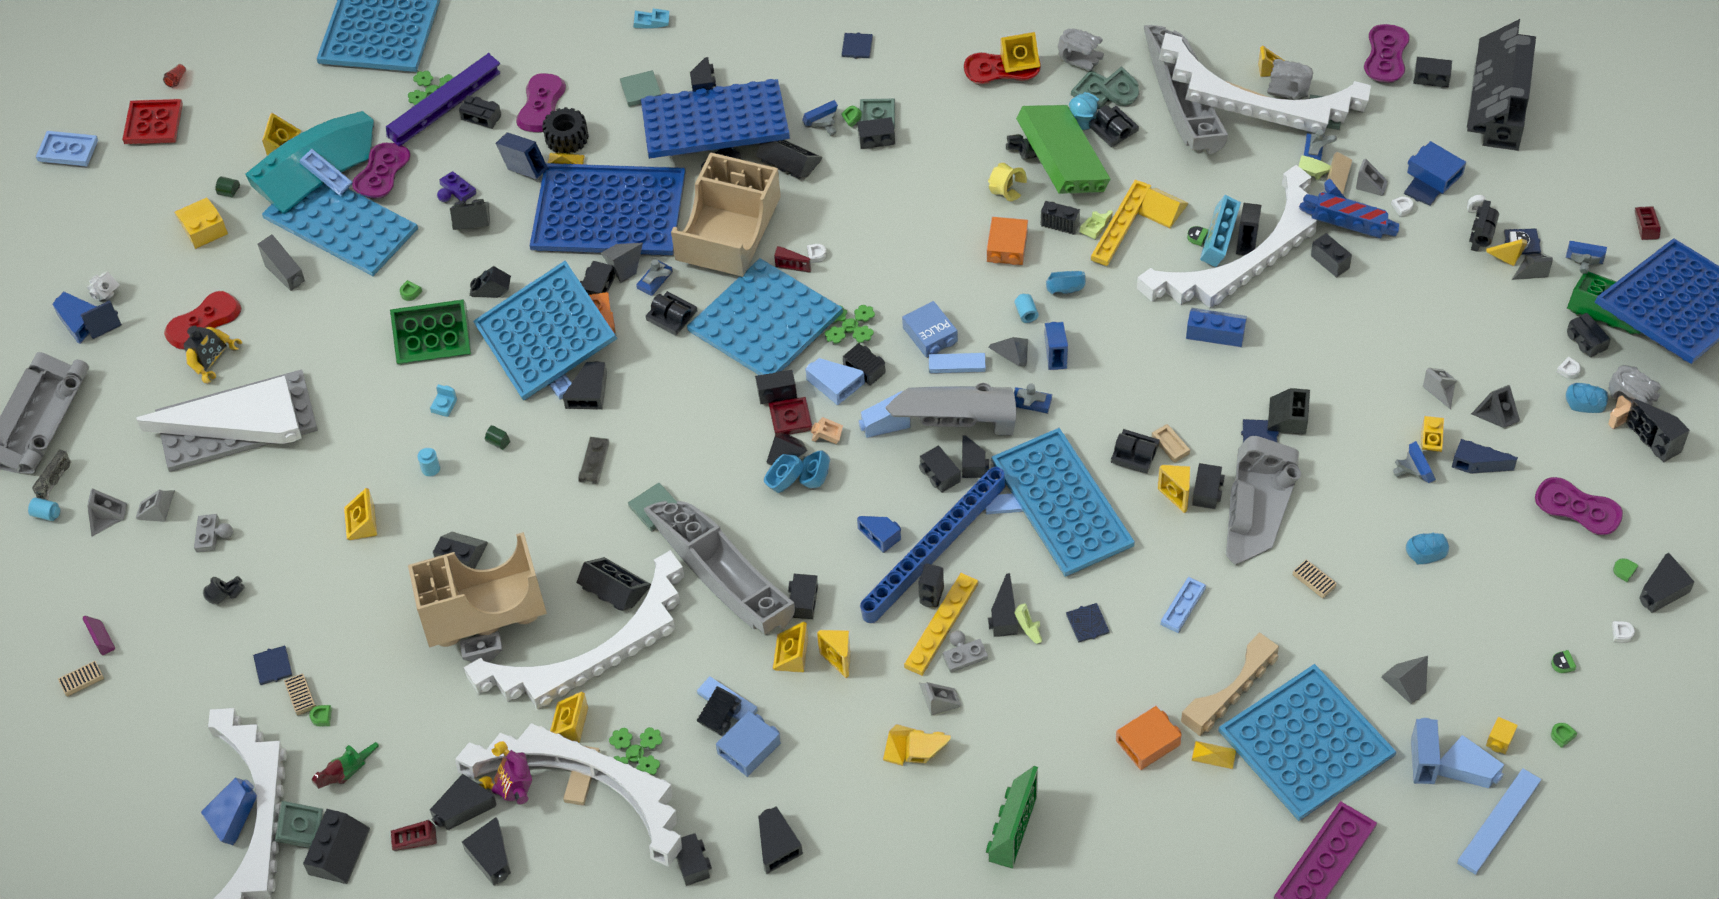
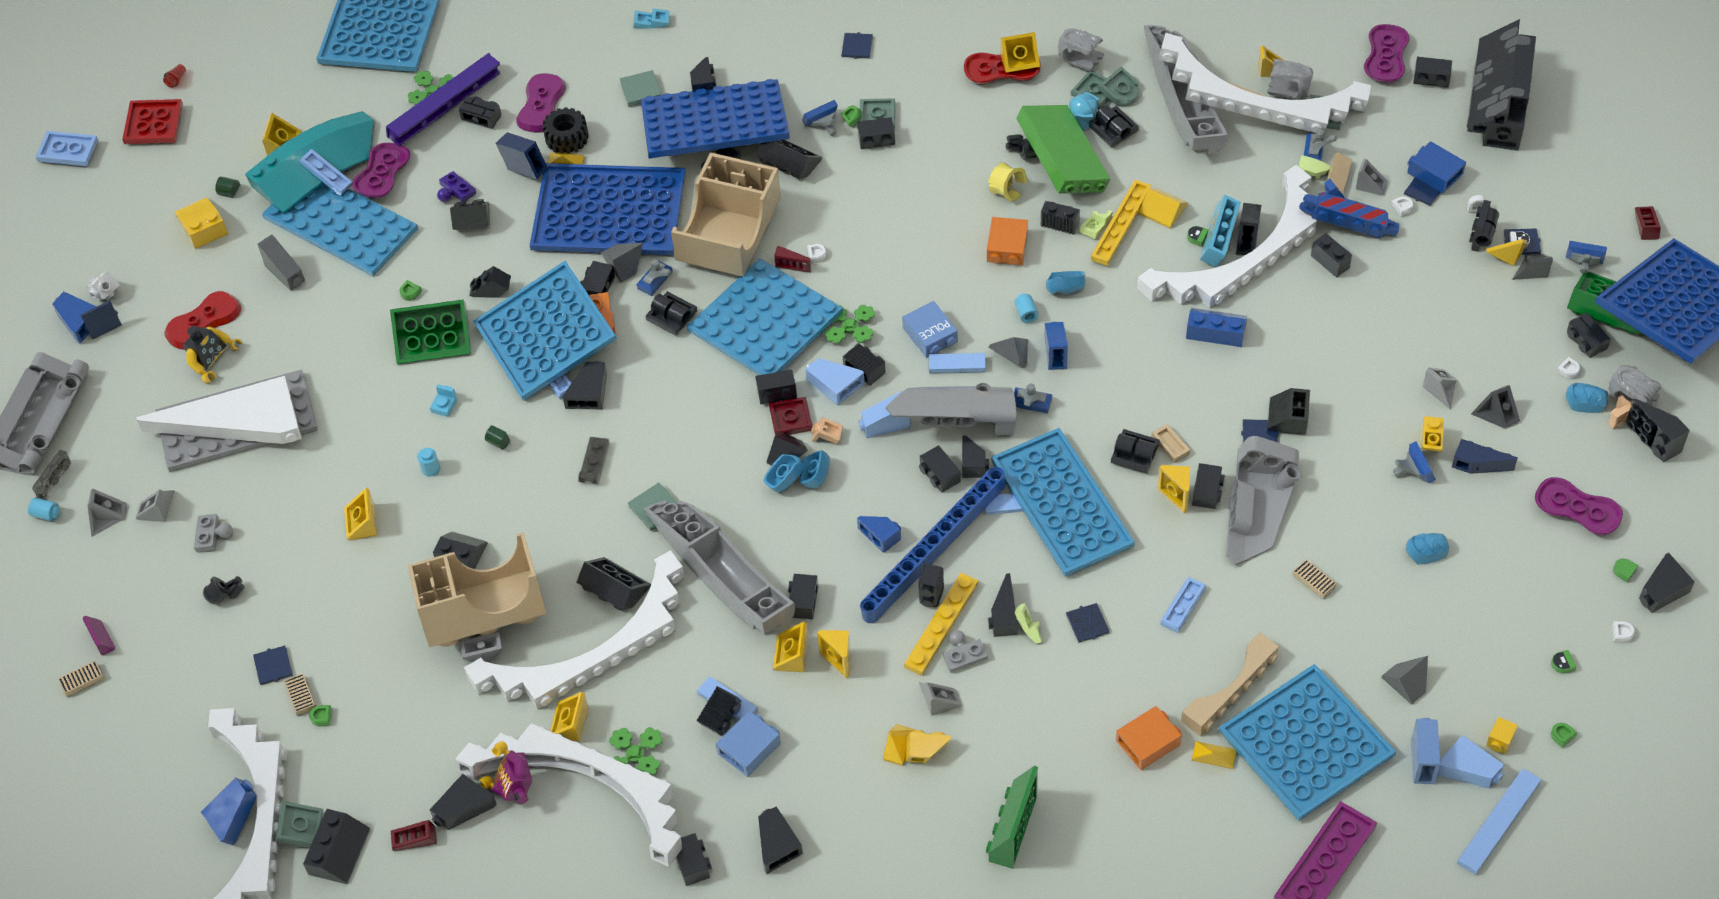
(343, 767): animal -> none
(488, 851): black slope -> none
(578, 786): tan tile -> none

